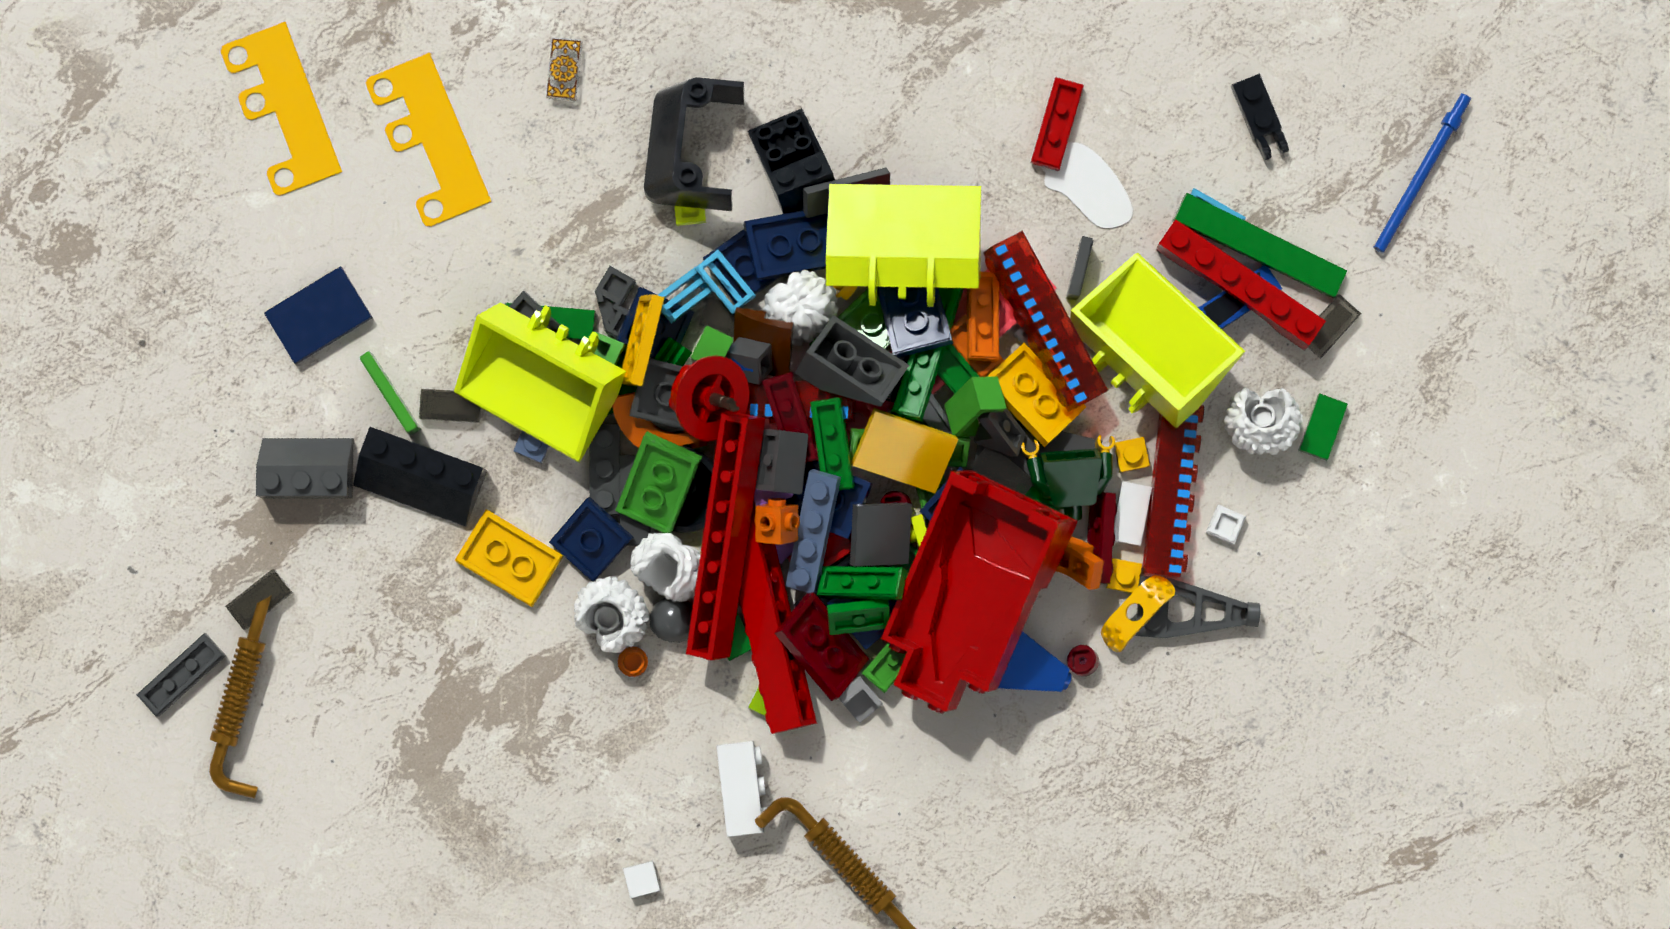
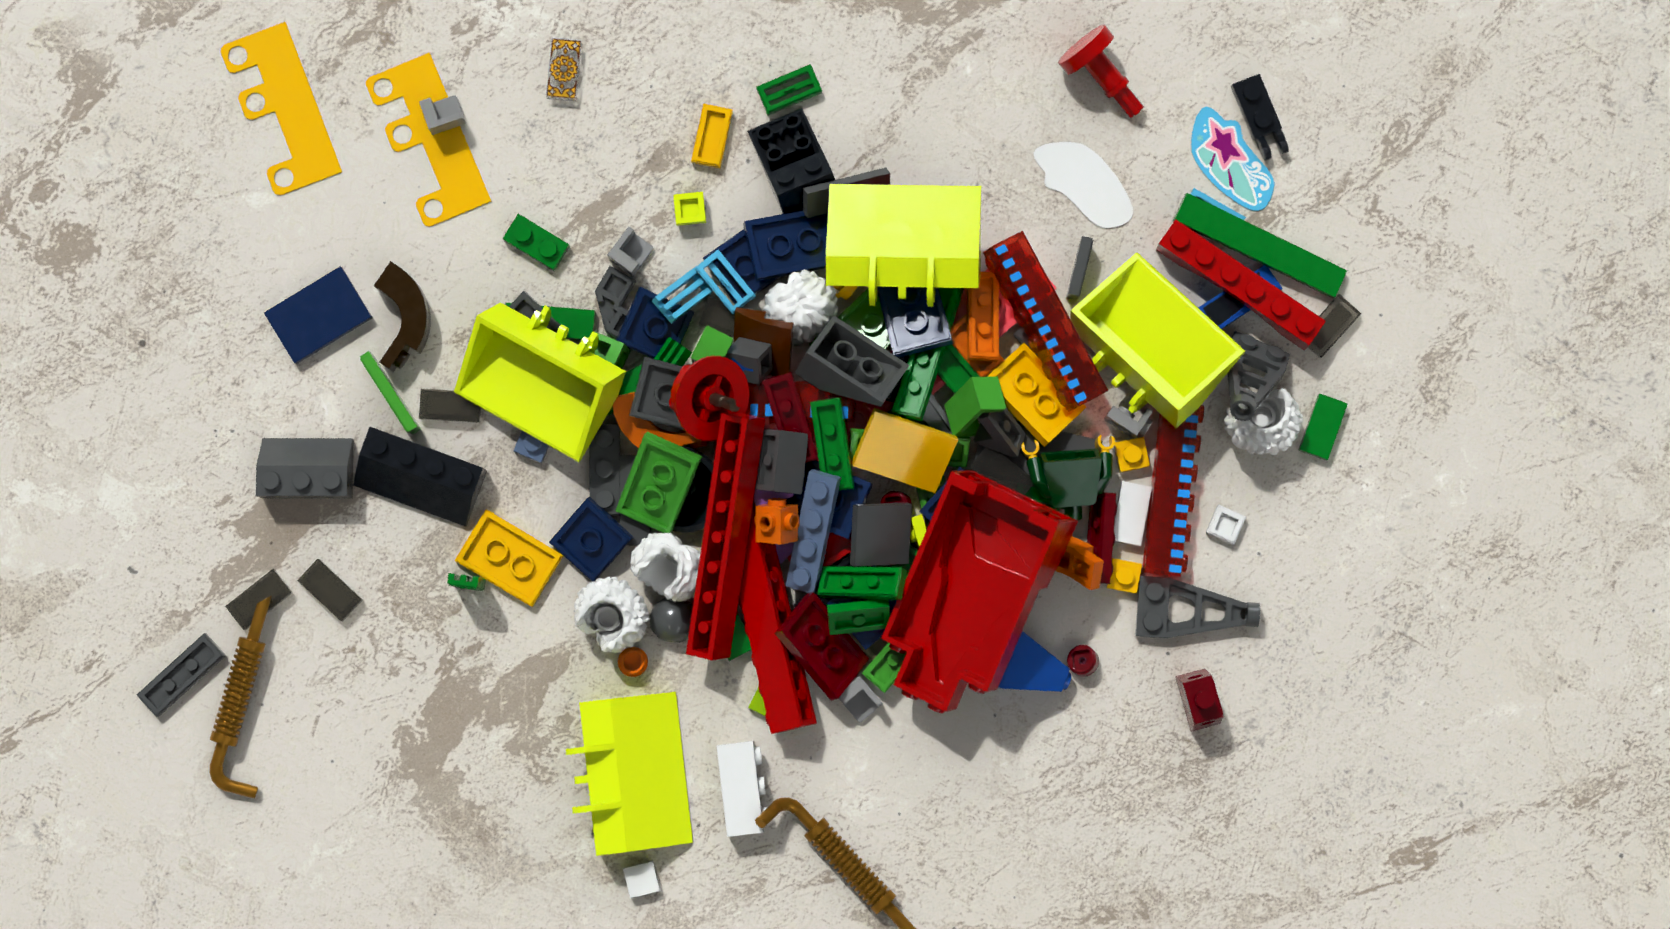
(330, 590): none -> clear smoke tile
(414, 315): none -> dark brown arch
(442, 114): none -> light grey panel
(466, 582): none -> green tile
(536, 242): none -> green plate
(630, 252): none -> light grey panel
(634, 773): none -> neon yellow piece
(641, 339): yellow tile -> none
(668, 178): black windscreen -> none
(711, 136): none -> yellow tile
(771, 109): none -> green tile
(1057, 124): red tile -> none
(1089, 54): none -> red piece
(1123, 420): none -> light grey bracket
(1151, 596): yellow piece -> none
(1200, 699): none -> dark red torso
(1229, 160): none -> sticker
(1259, 356): none -> dark grey plate
(1450, 123): blue bar -> none

